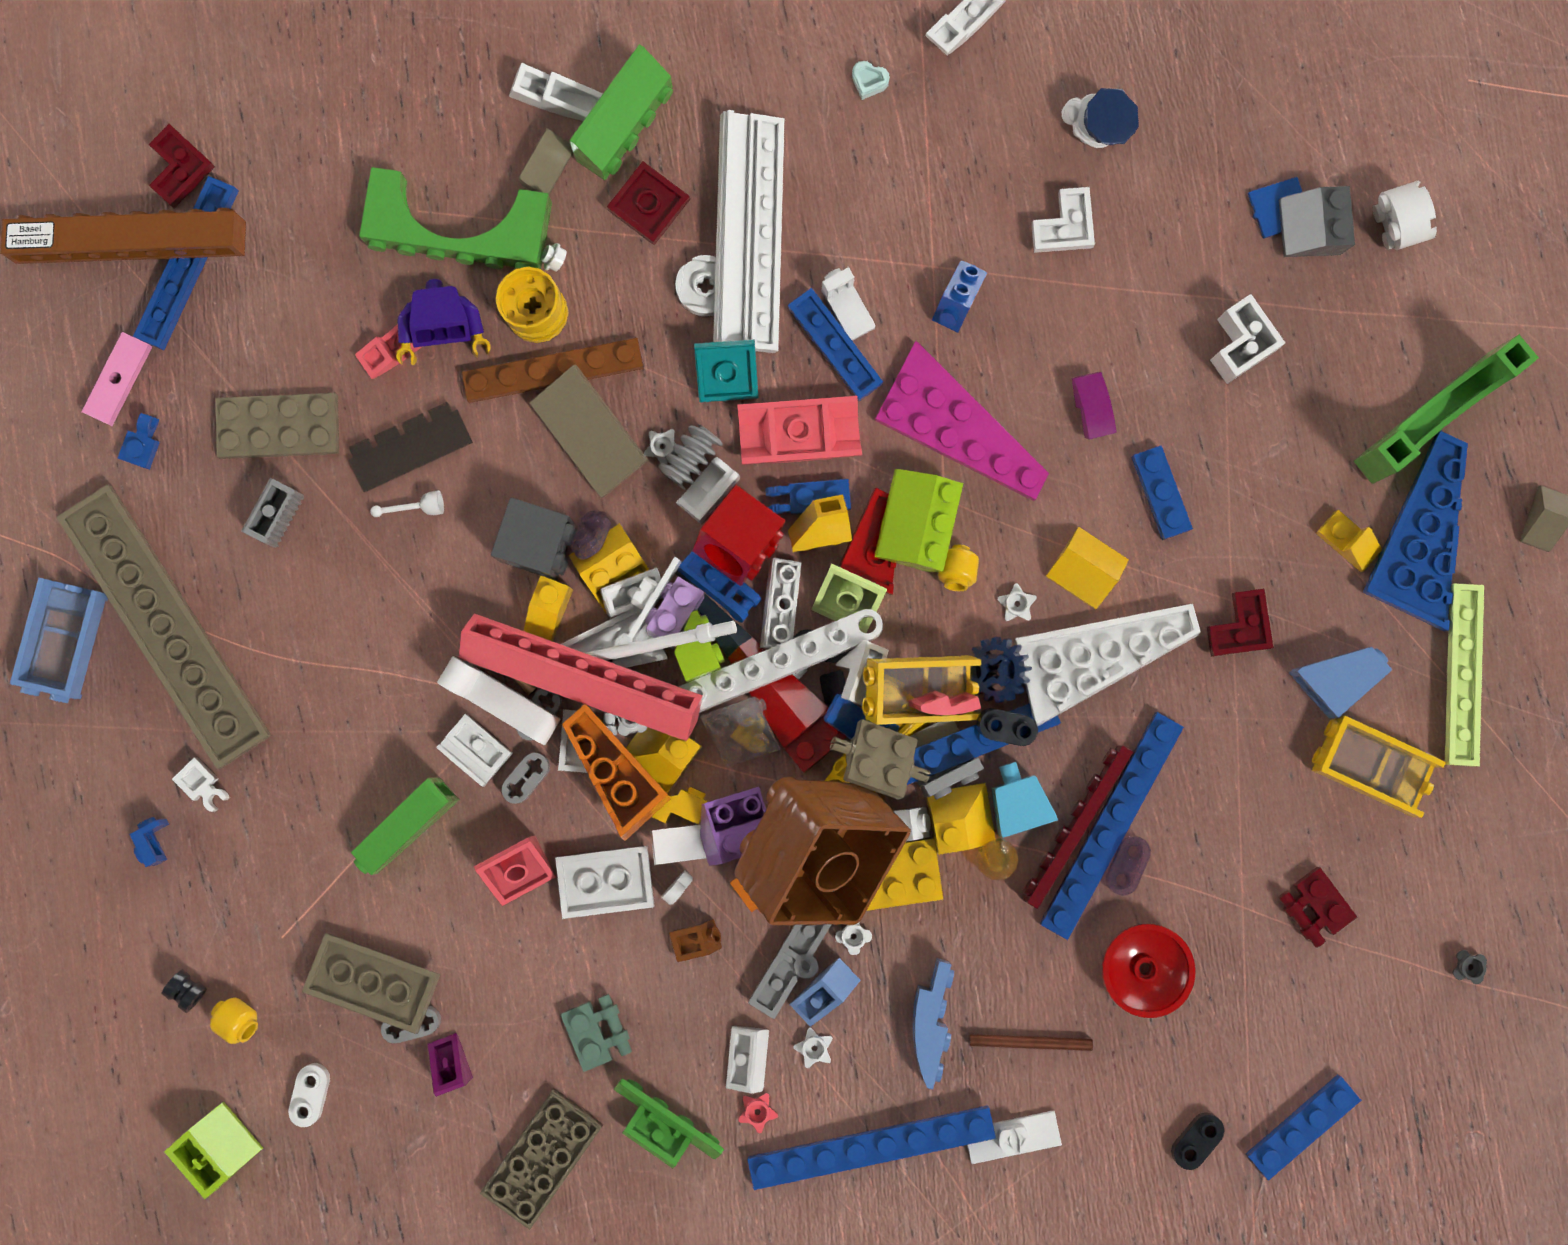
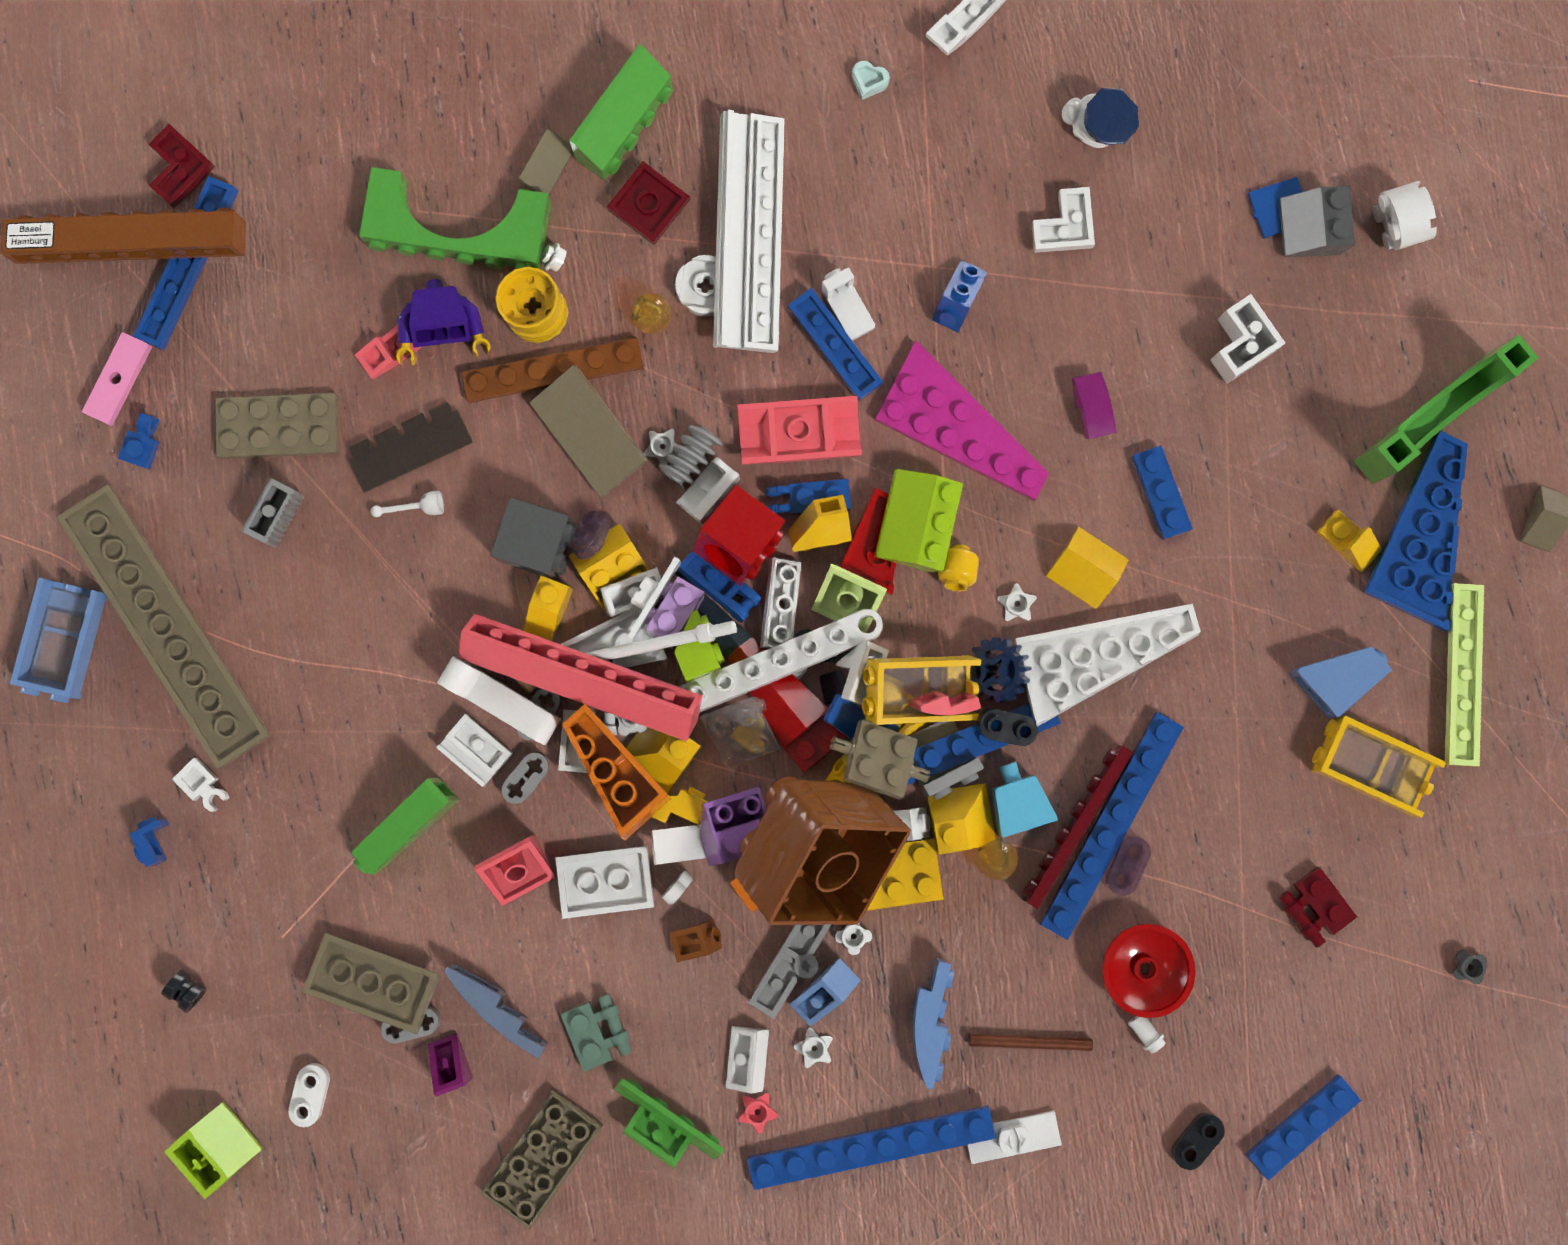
(233, 1020): yellow head -> none
(486, 1001): none -> sand blue slope
(553, 93): white slope -> none
(651, 313): none -> clear yellow piece
(726, 370): teal plate -> none
(1147, 1033): none -> white pin
(1251, 628): dark red plate -> none

